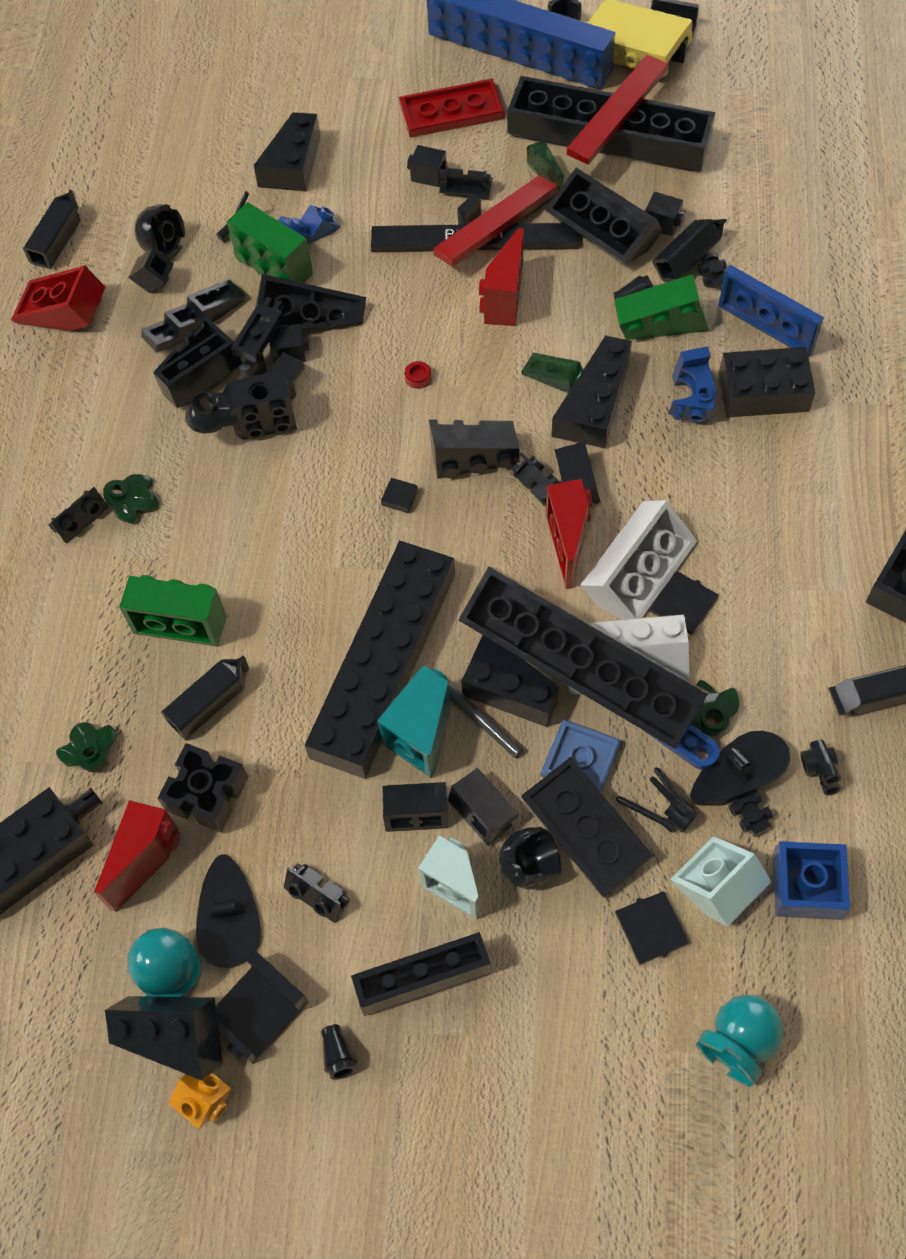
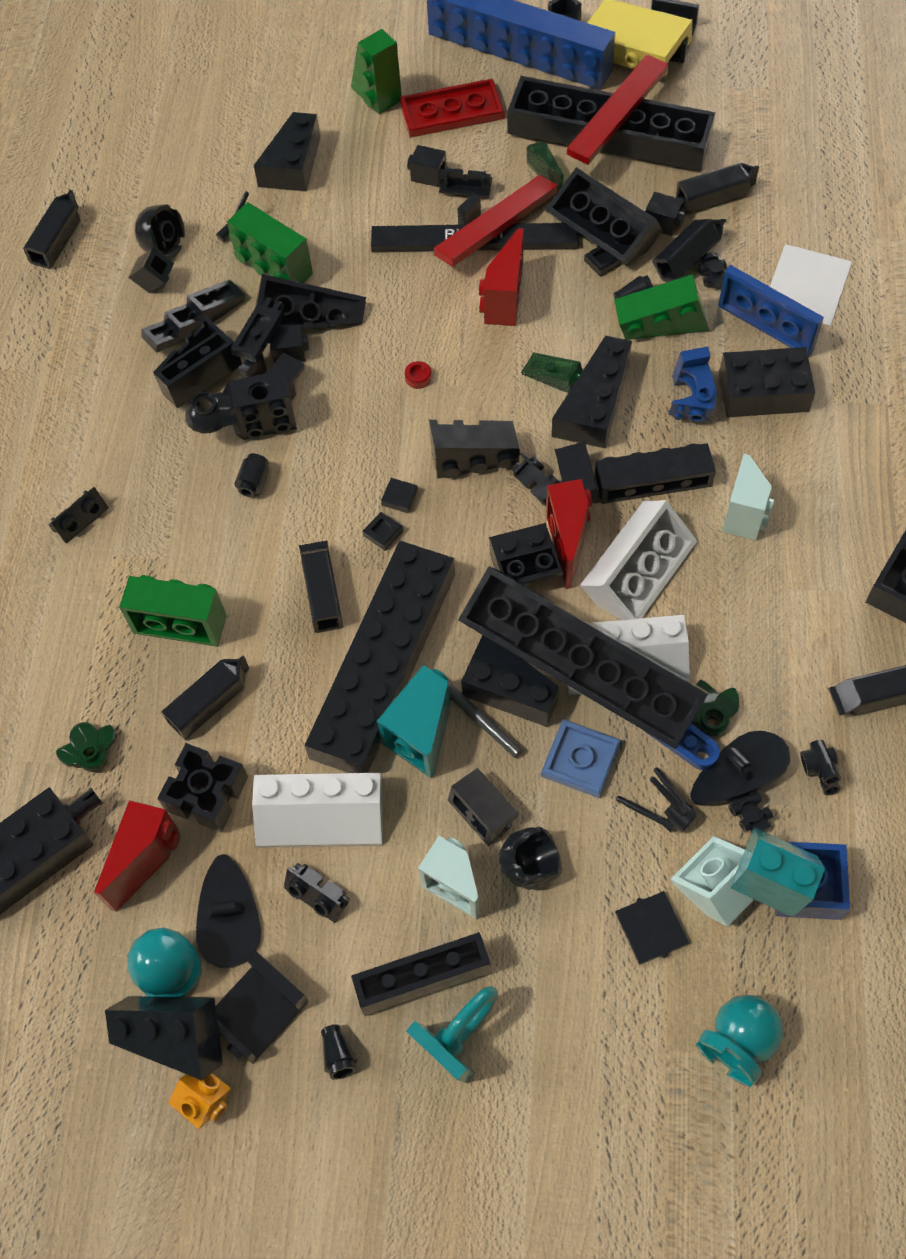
(60, 300): red slope -> none
(134, 496): dark green plate -> none
(252, 475): none -> black brick
(314, 223): blue slope -> none
(318, 810): none -> white slope
(321, 587): none -> black piece
(377, 71): none -> green wedge
(382, 531): none -> black tile
(415, 806): black hinge -> none
(447, 1043): none -> teal tile
(525, 554): none -> black slope
(587, 827): black plate -> none
(601, 261): none -> black tile
(654, 473): none -> black brick
(684, 598): black piece -> none
(716, 187): none -> black piece
(749, 502): none -> light aqua slope
(778, 873): none -> teal slope
(811, 279): none -> white sticker

